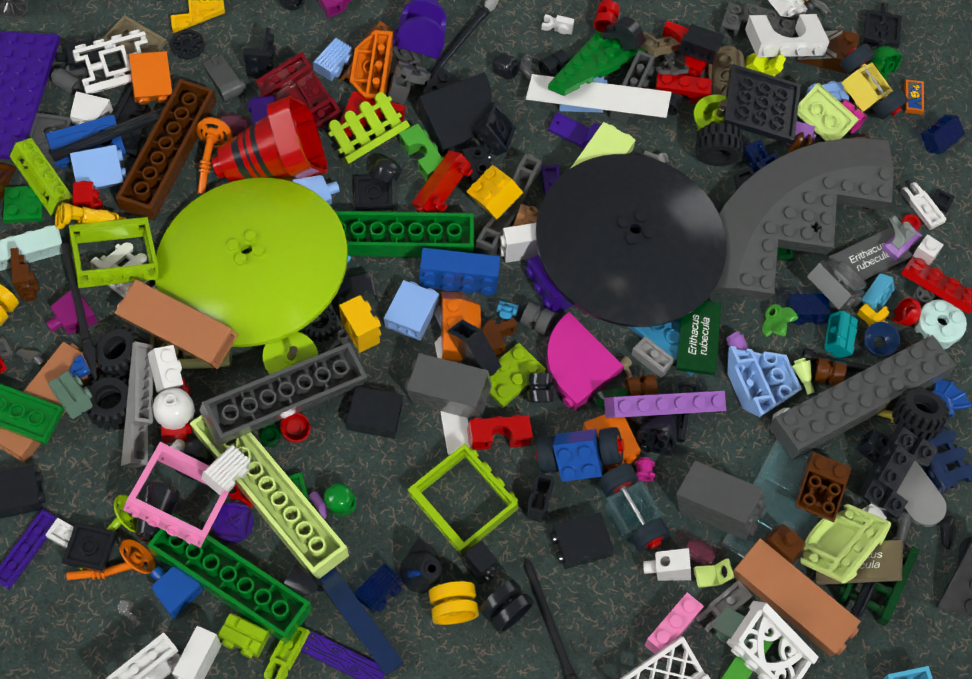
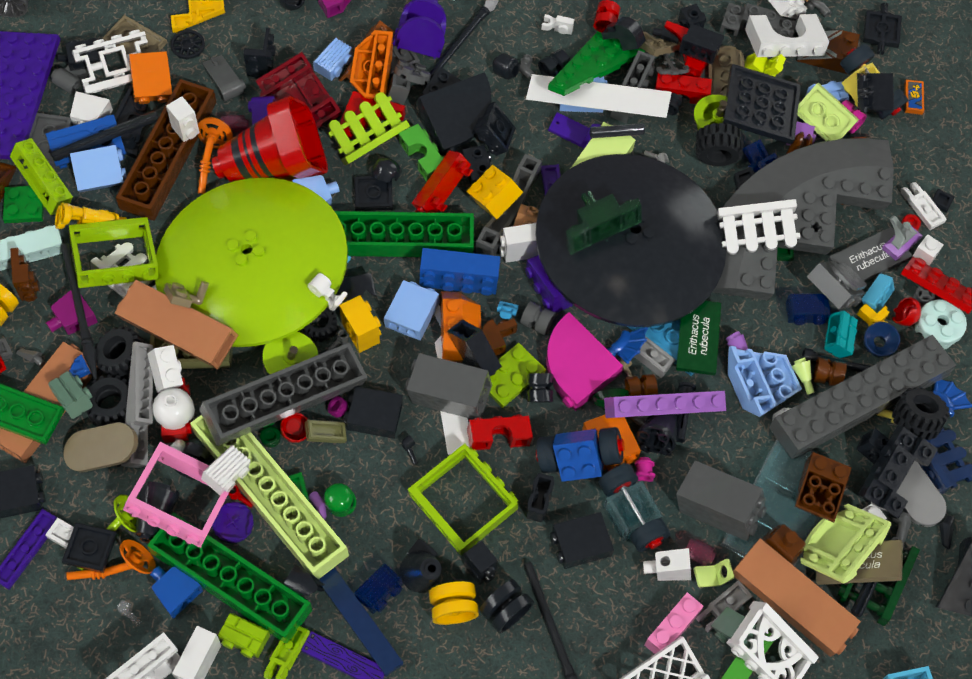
(86, 195): red brick -> none
(100, 447): none -> dark tan tile
(179, 296): none -> dark tan plate
(183, 119): none -> white brick
(320, 287): none -> white leg
(325, 431): none -> olive tile
(337, 407): none -> magenta tile
(407, 443): none -> black hand
(601, 220): none -> clear green brick
(617, 130): none -> black axle
(629, 344): none -> blue arm
(666, 35): none -> black bar
(691, 15): none -> black brick
(767, 219): none -> white fence
(778, 322): bright green plate -> none
(875, 91): none -> black hinge
(886, 60): green cylinder -> none
(942, 134): clear blue brick -> none

